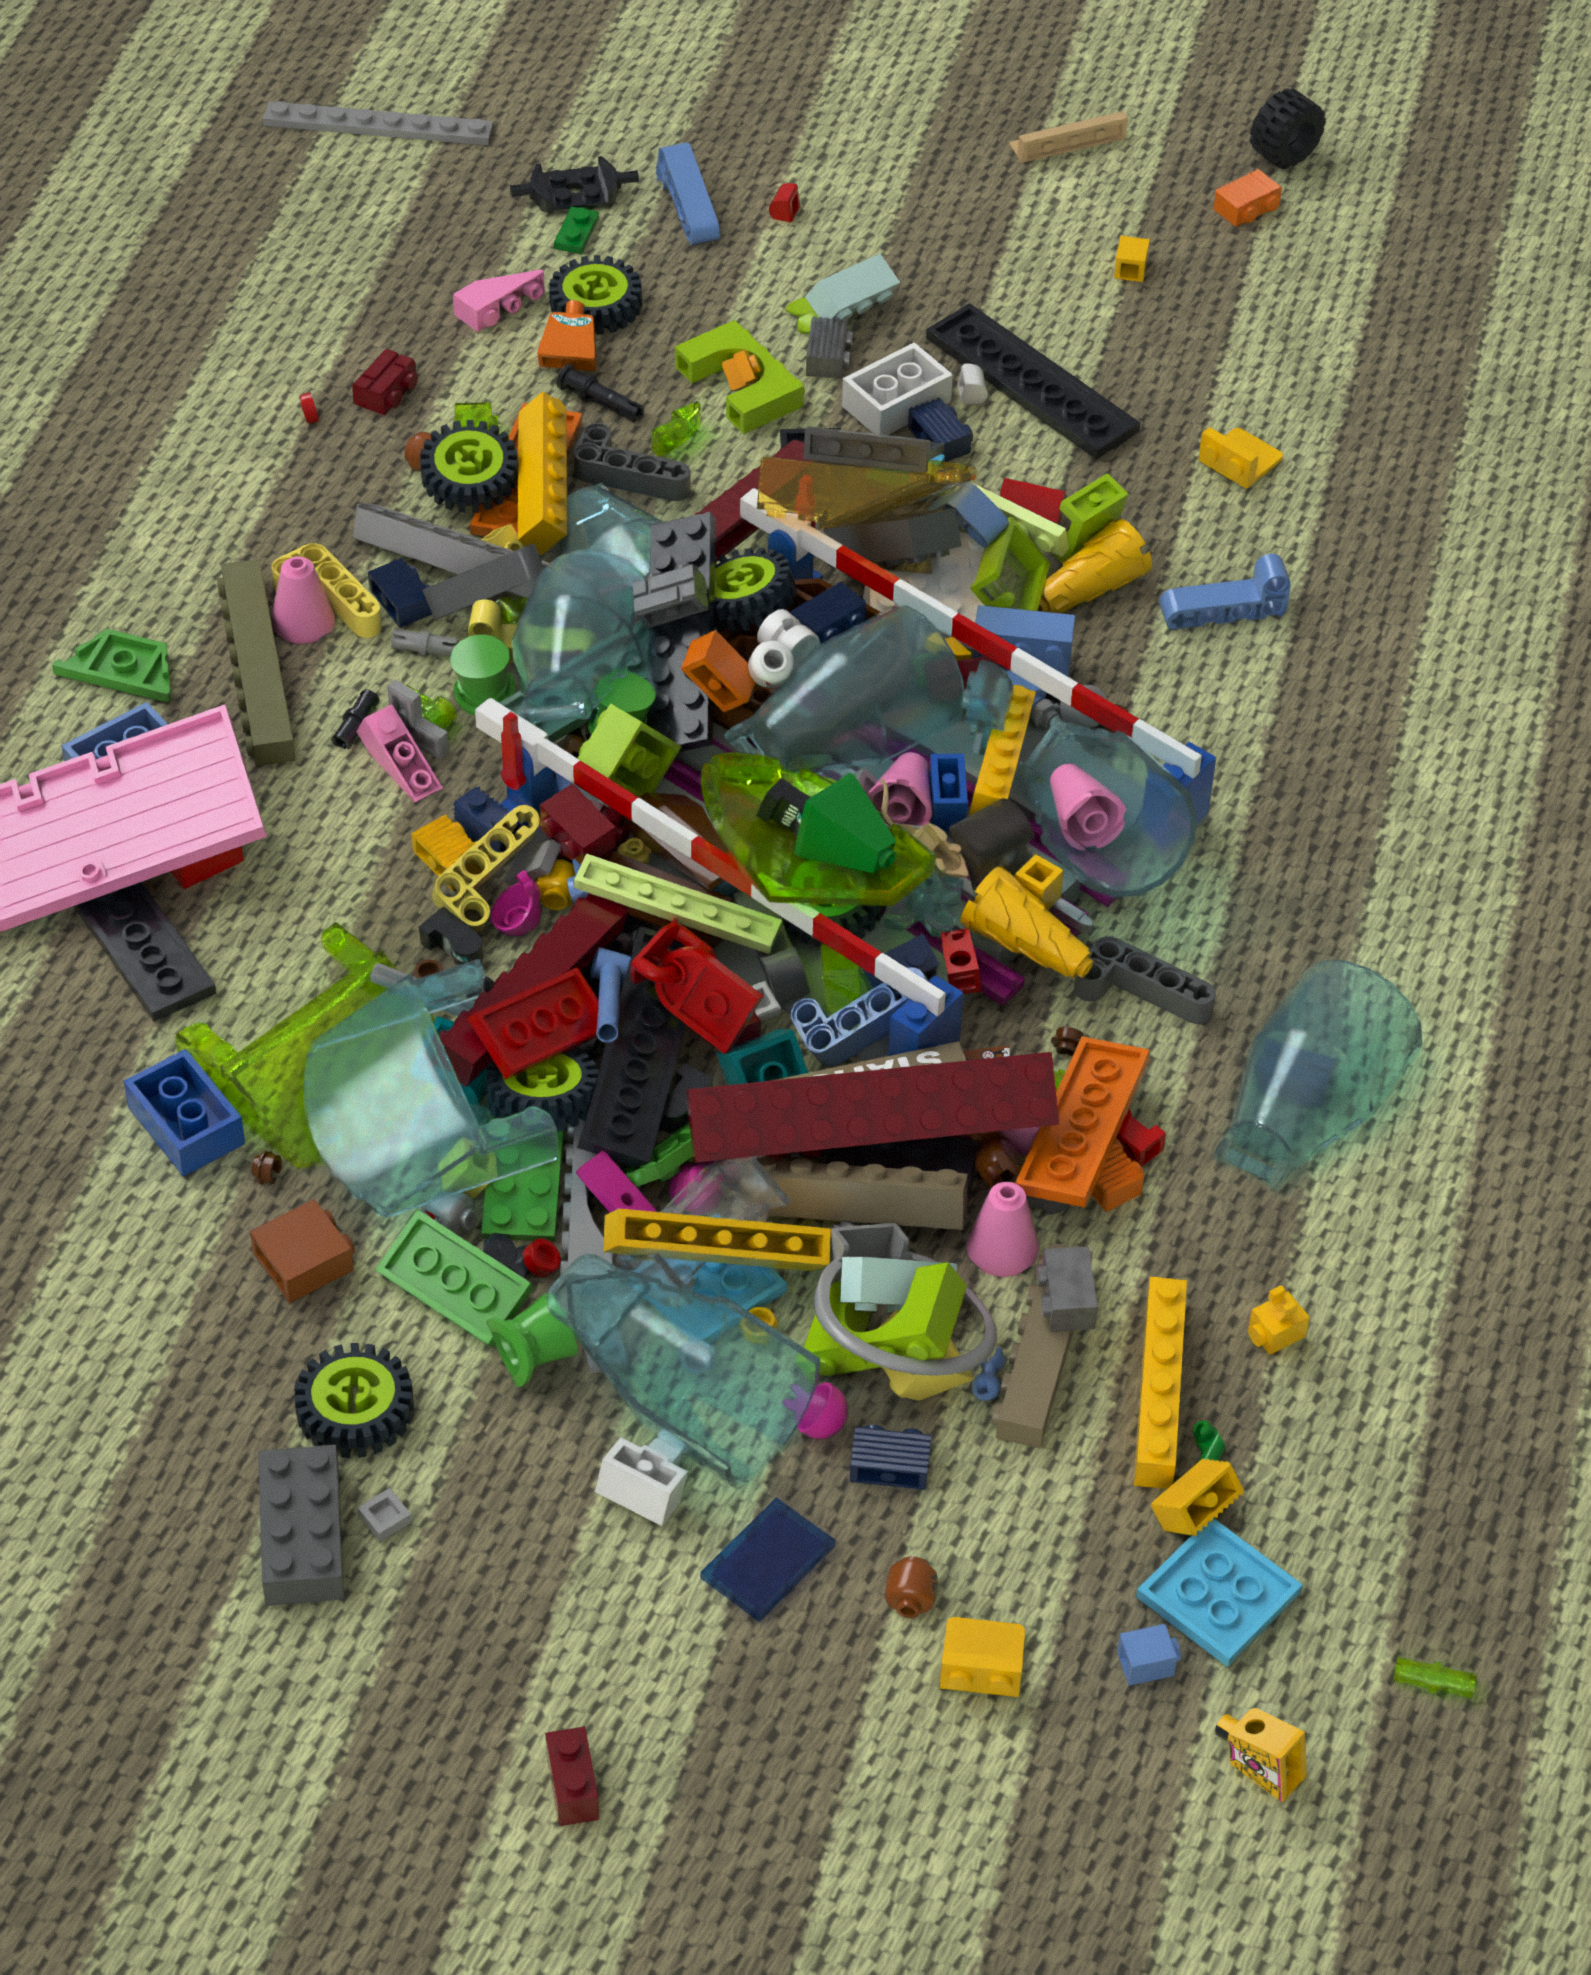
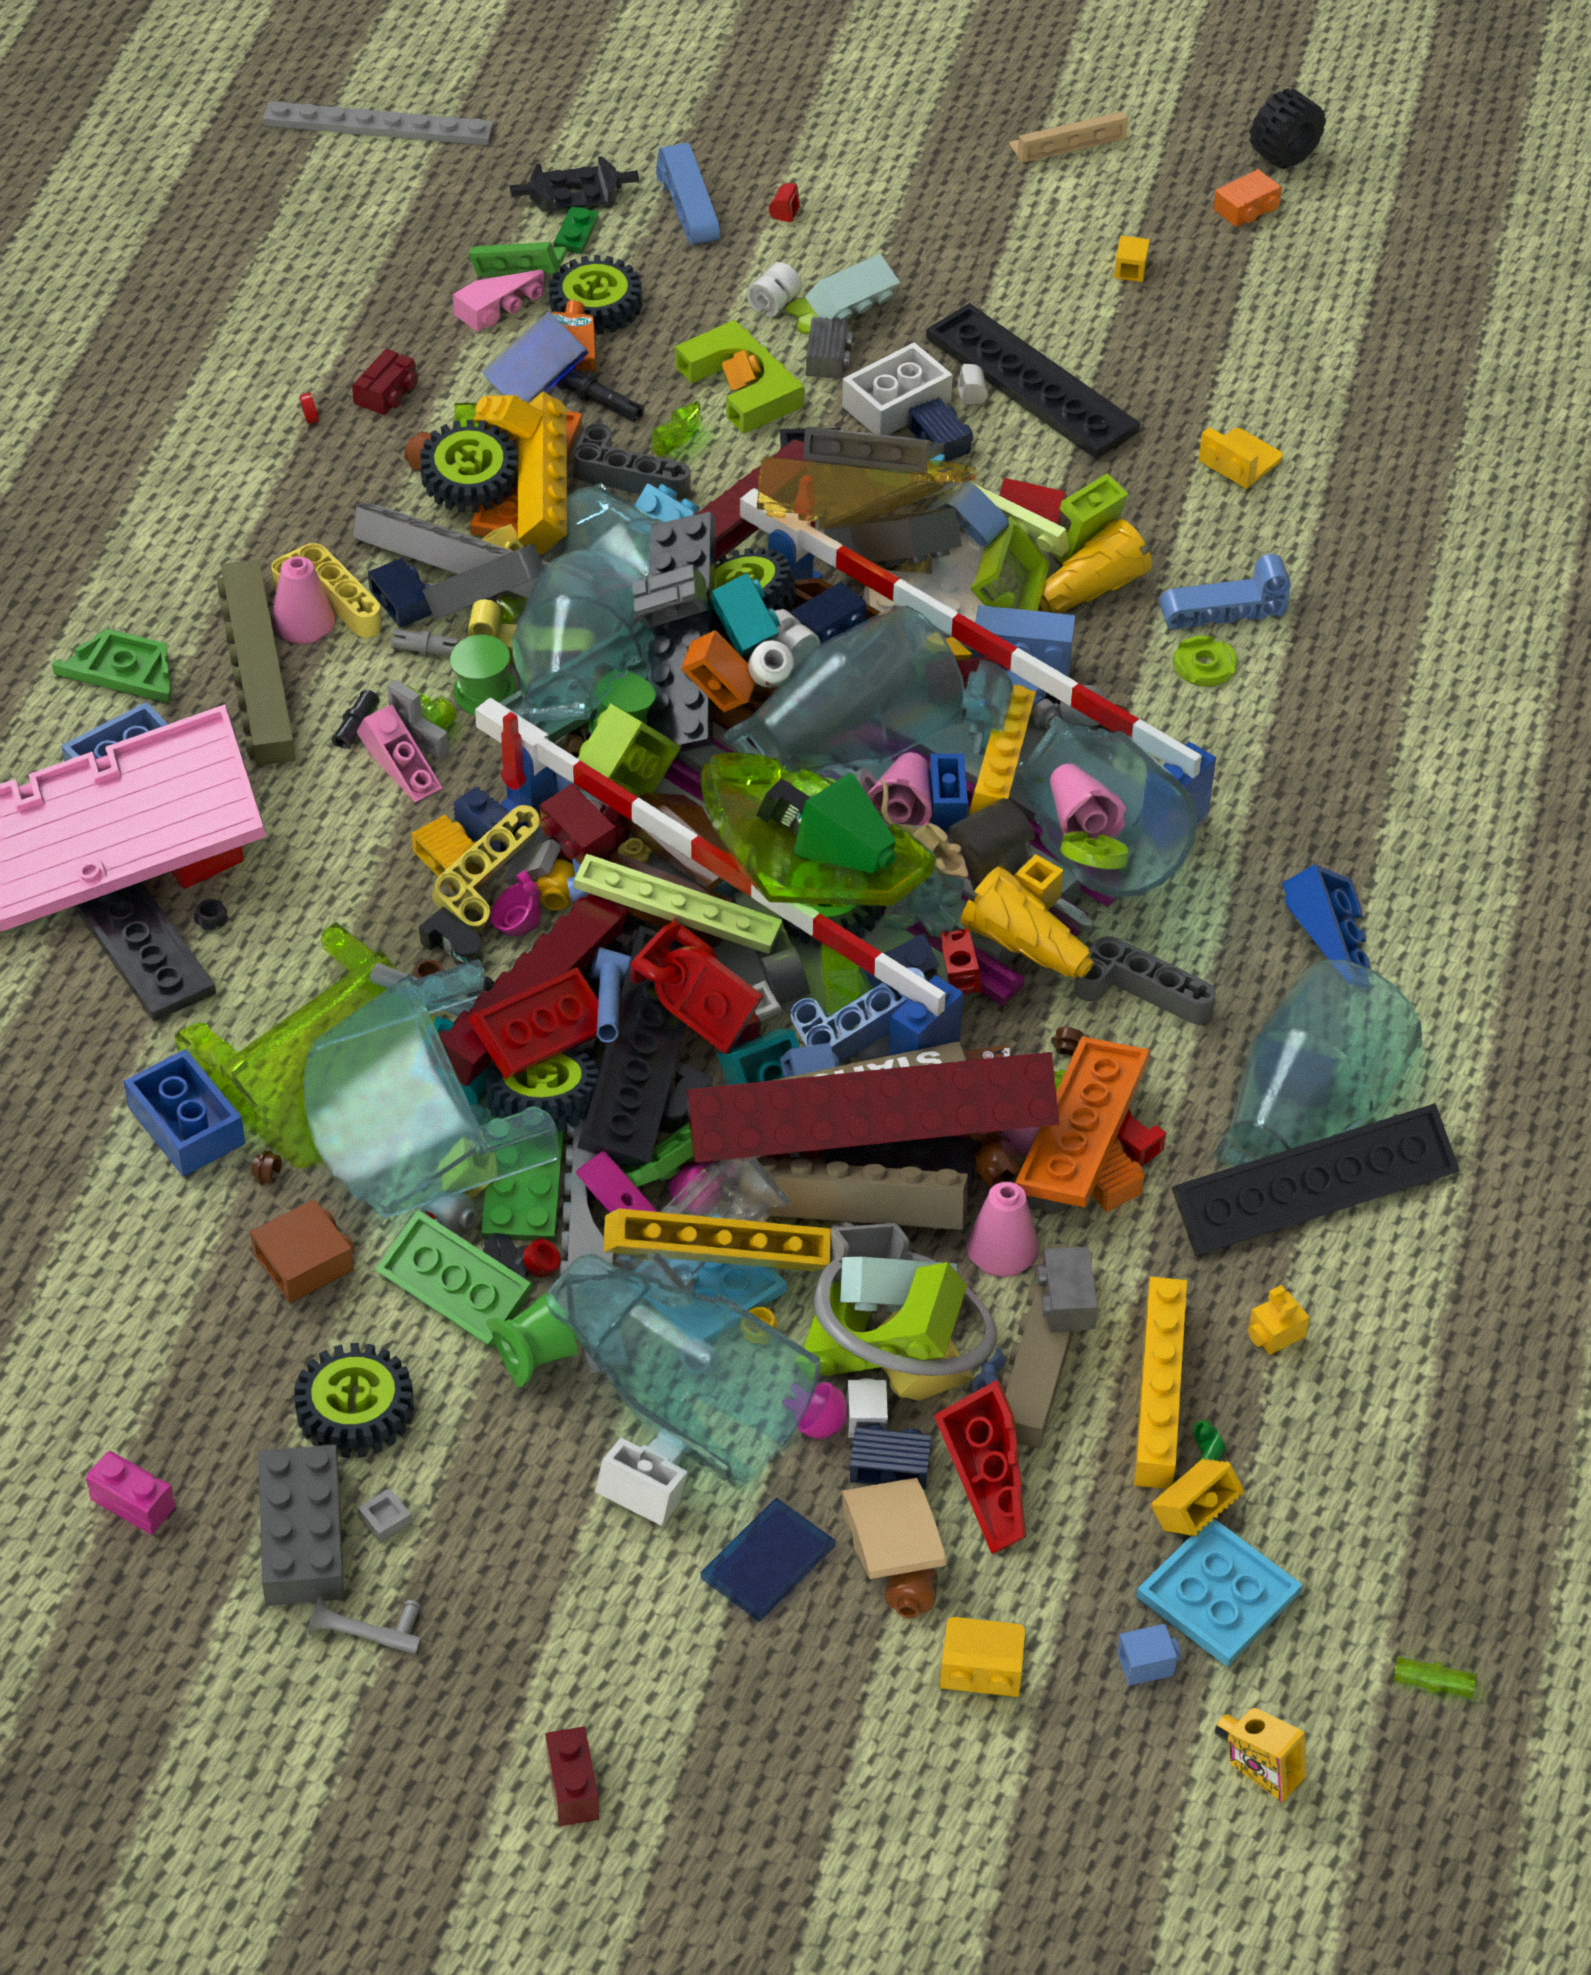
(130, 1492): none -> dark pink brick
(212, 908): none -> black plate
(399, 1639): none -> light grey piece
(509, 414): none -> yellow brick
(516, 258): none -> bright green panel
(536, 360): none -> clear blue tile
(663, 504): none -> medium azure brick
(745, 614): none -> teal slope
(774, 289): none -> white wheel
(808, 1059): none -> medium blue brick
(866, 1404): none -> white brick
(893, 1528): none -> tan slope
(985, 1454): none -> red wedge
(1097, 853): none -> lime tile
(1202, 674): none -> lime tile
(1315, 1179): none -> black plate
(1326, 909): none -> blue wedge

